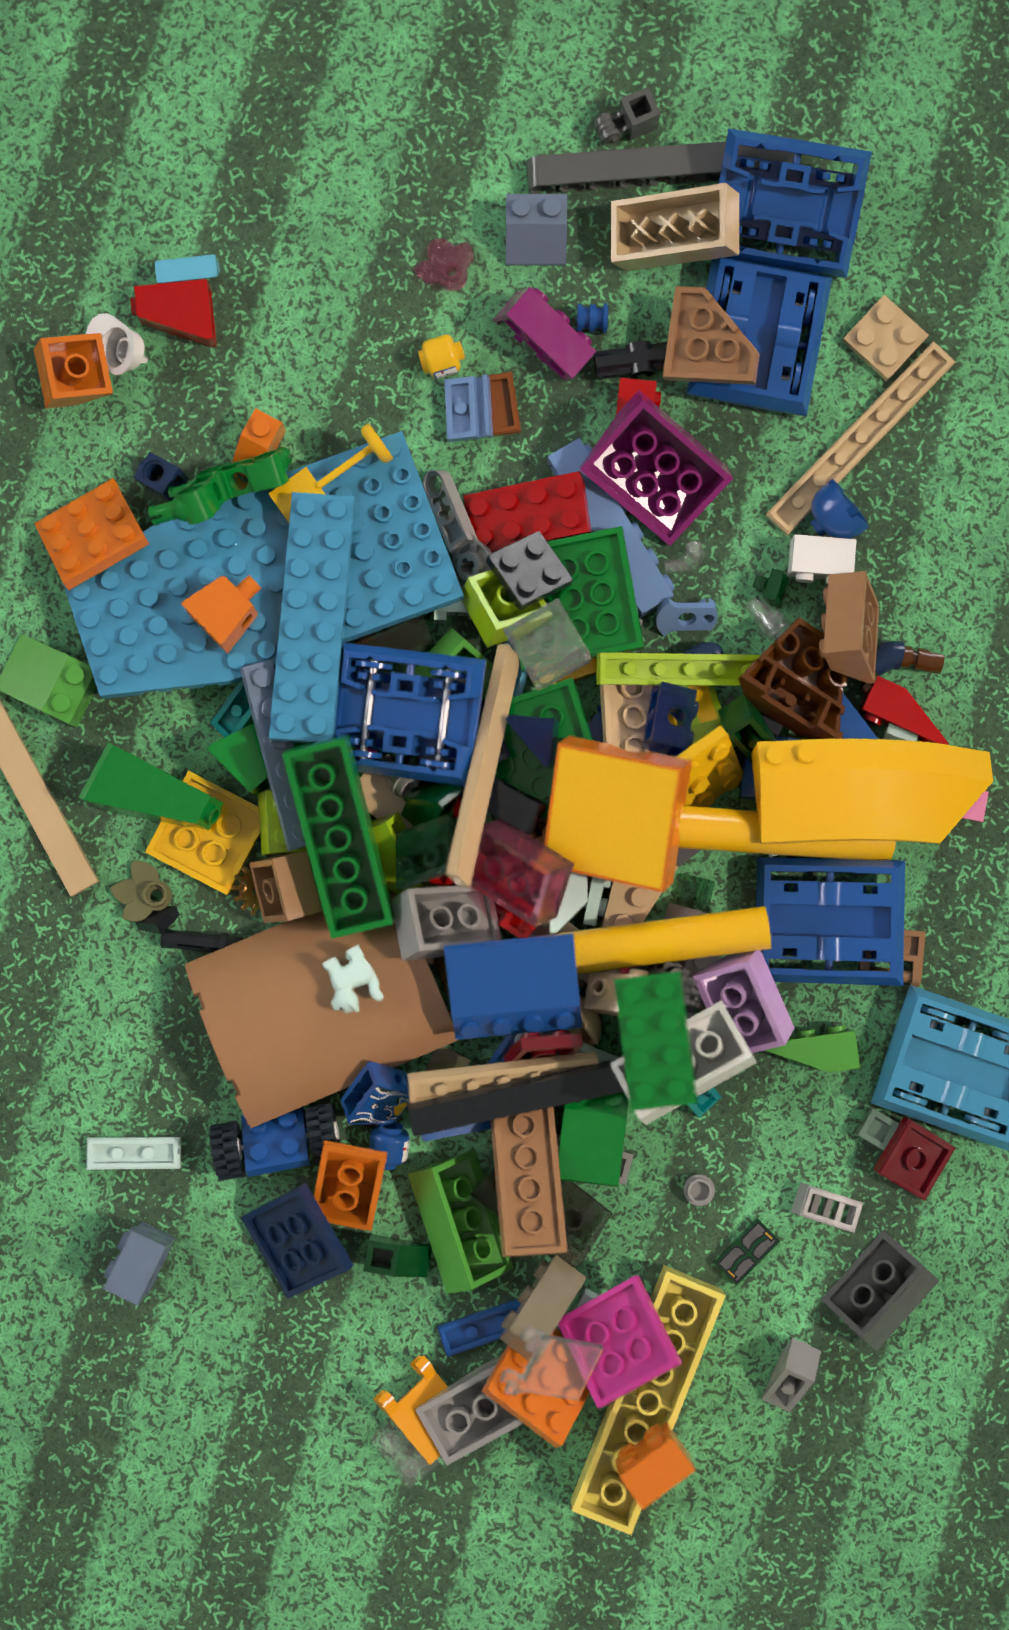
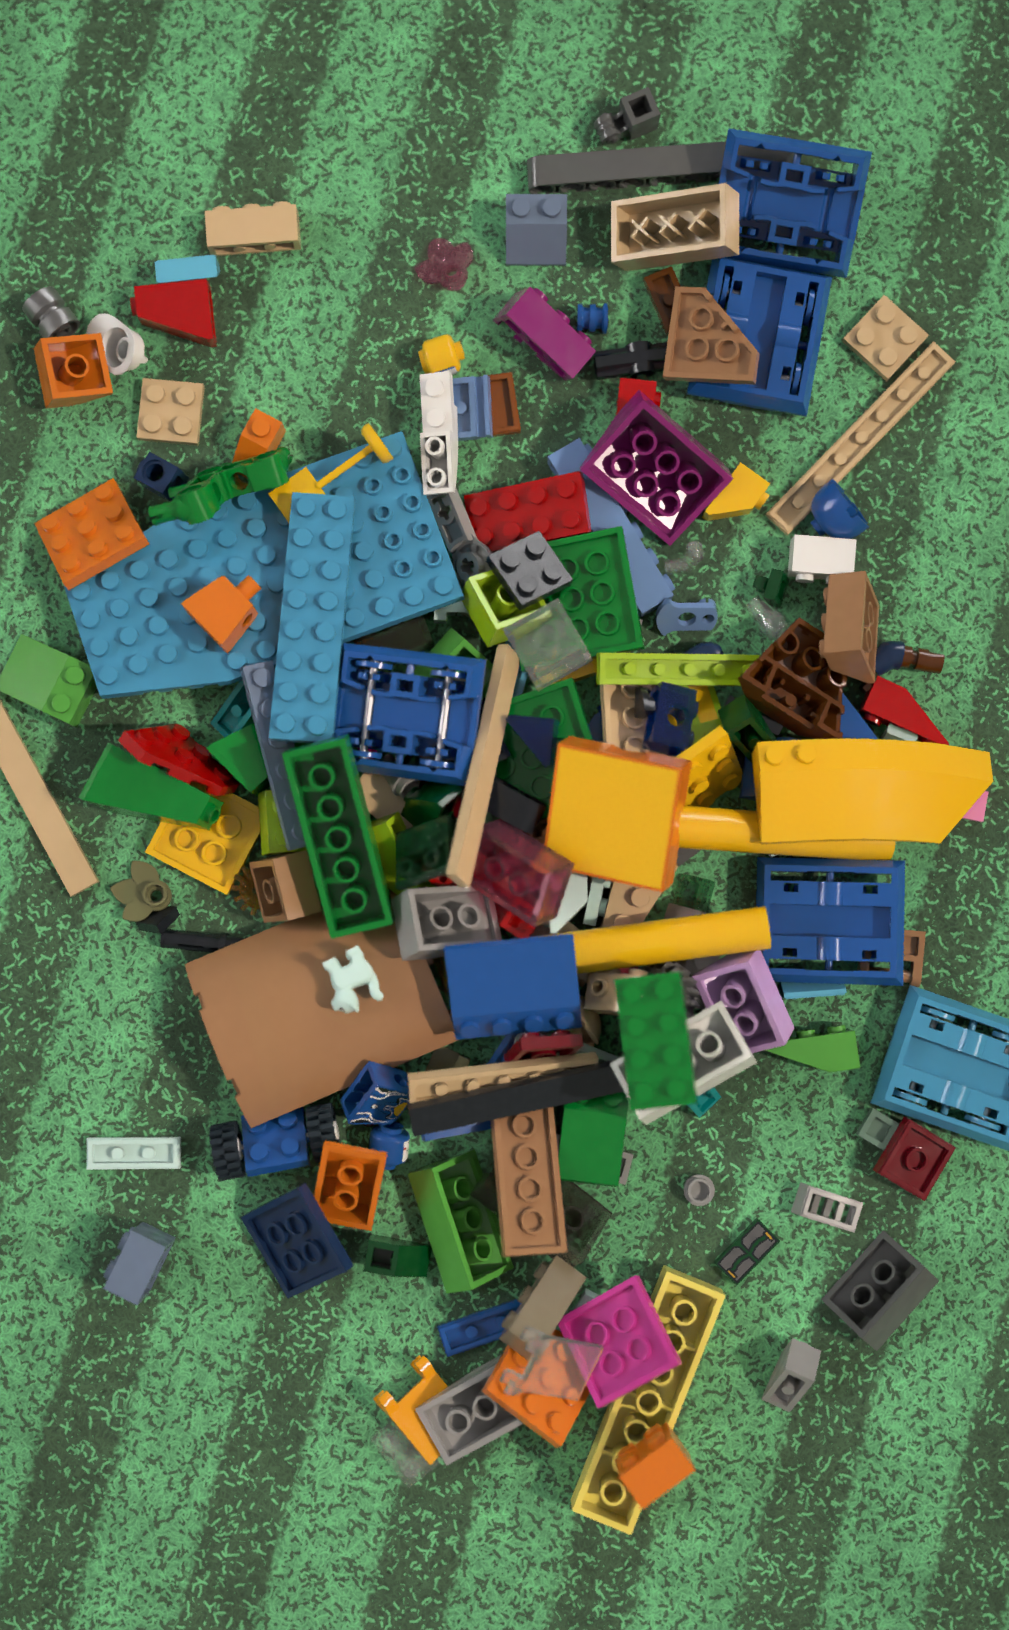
(48, 312): none -> flat silver wheel
(170, 411): none -> tan plate
(185, 758): none -> red plate
(252, 229): none -> tan brick
(439, 434): none -> white slope
(643, 703): none -> black tile
(661, 292): none -> reddish brown plate
(739, 496): none -> yellow slope
(805, 990): none -> medium azure slope

